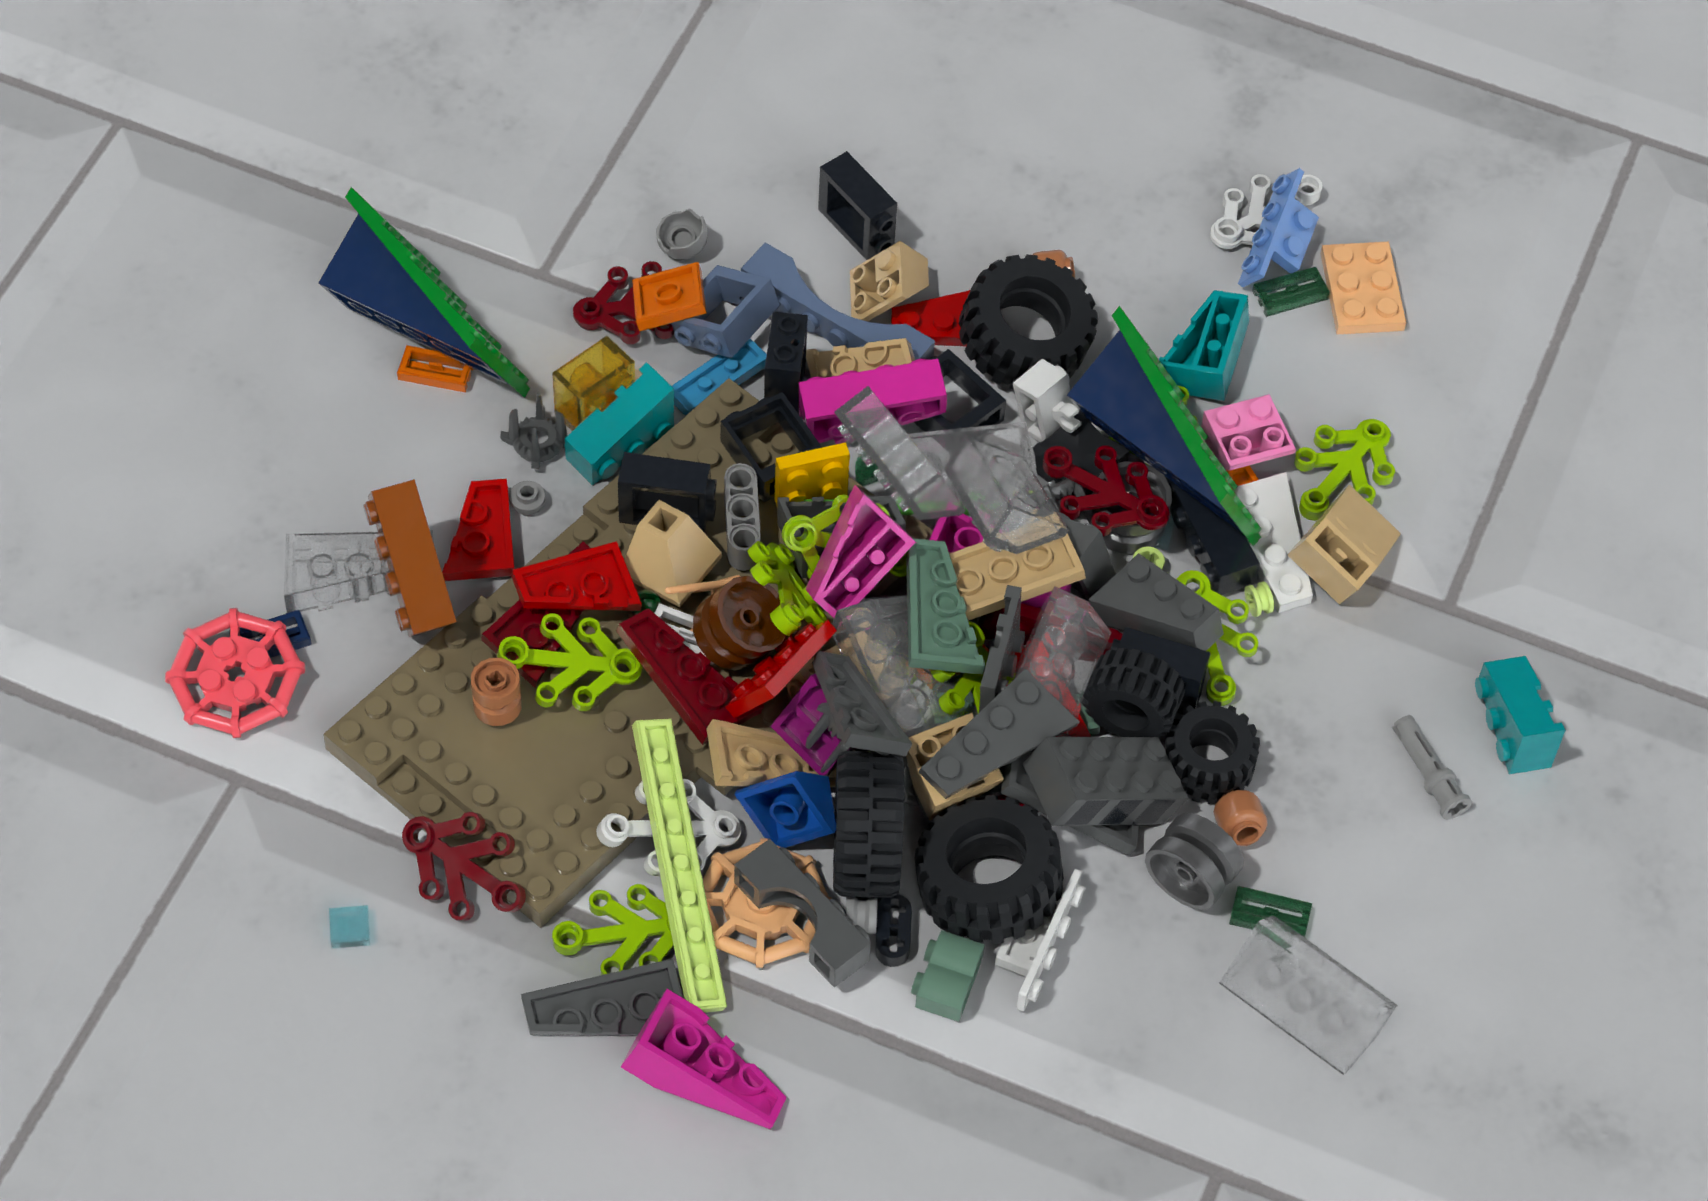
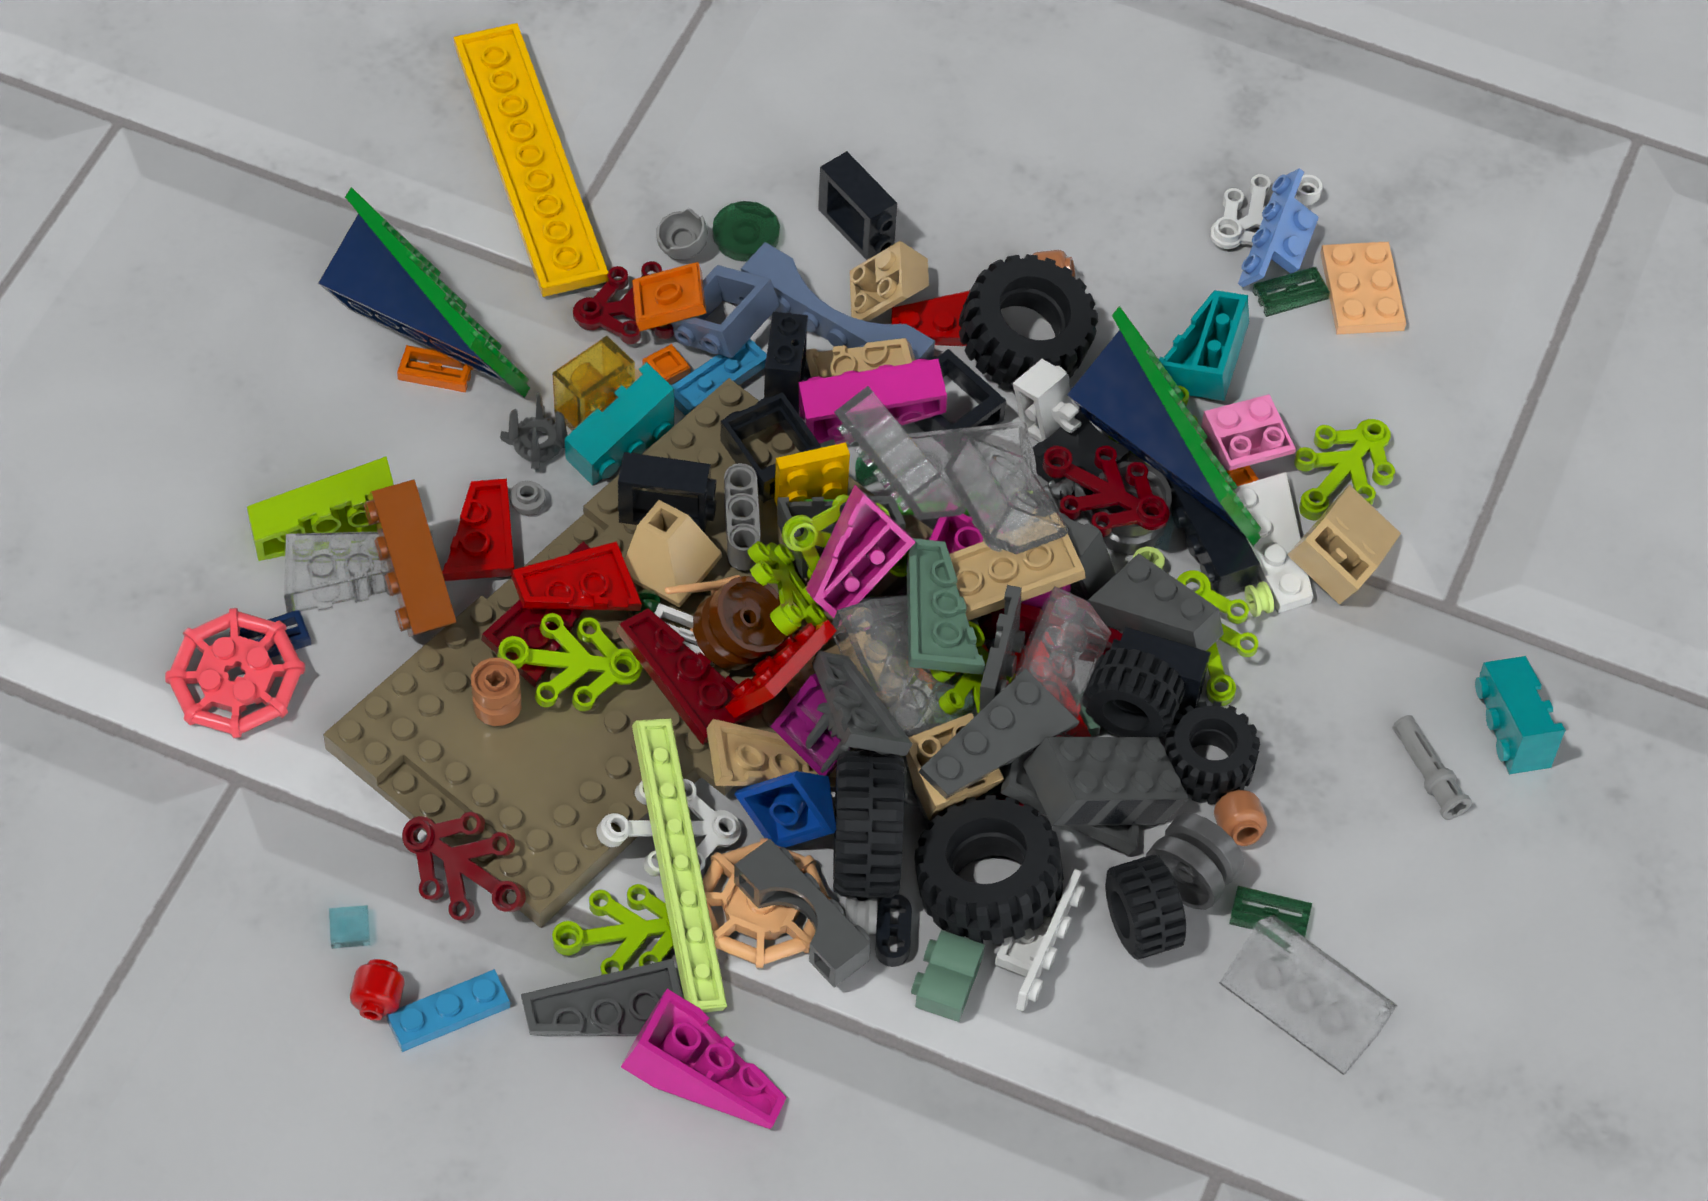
(318, 507): none -> lime wedge
(377, 989): none -> red head
(448, 1010): none -> dark azure plate
(530, 160): none -> yellow plate
(668, 364): none -> orange tile
(744, 228): none -> clear green tile
(1145, 907): none -> black tyre

